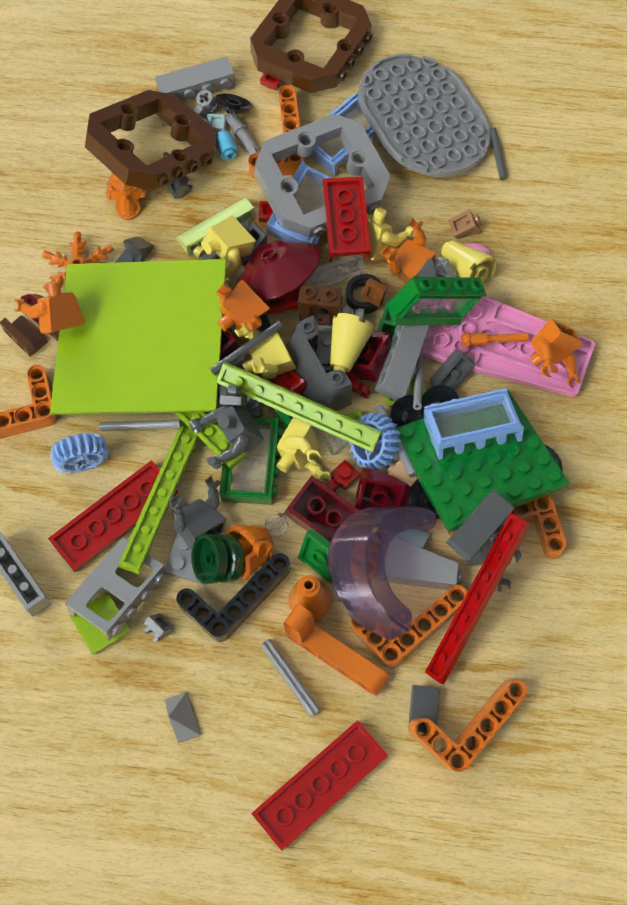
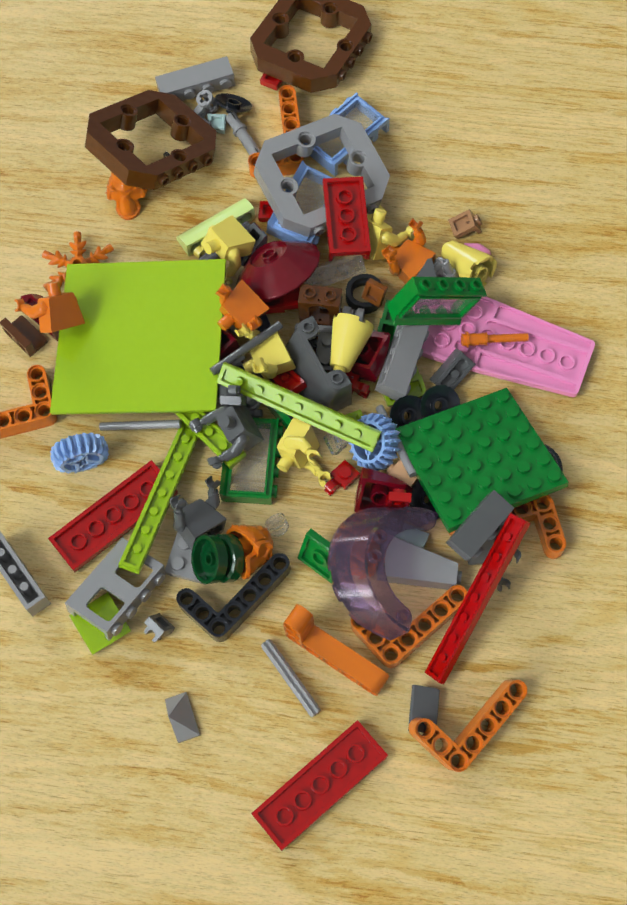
(135, 250): dark grey slope -> none
(180, 187): dark grey tile -> none
(226, 145): medium azure brick -> none
(312, 595): orange cone -> none
(319, 508): dark red slope -> none
(398, 498): none -> red plate
(418, 384): light grey piece -> none
(424, 115): light grey tile -> none
(472, 421): window -> none
(498, 154): dark grey bar -> none
(555, 344): orange torso -> none

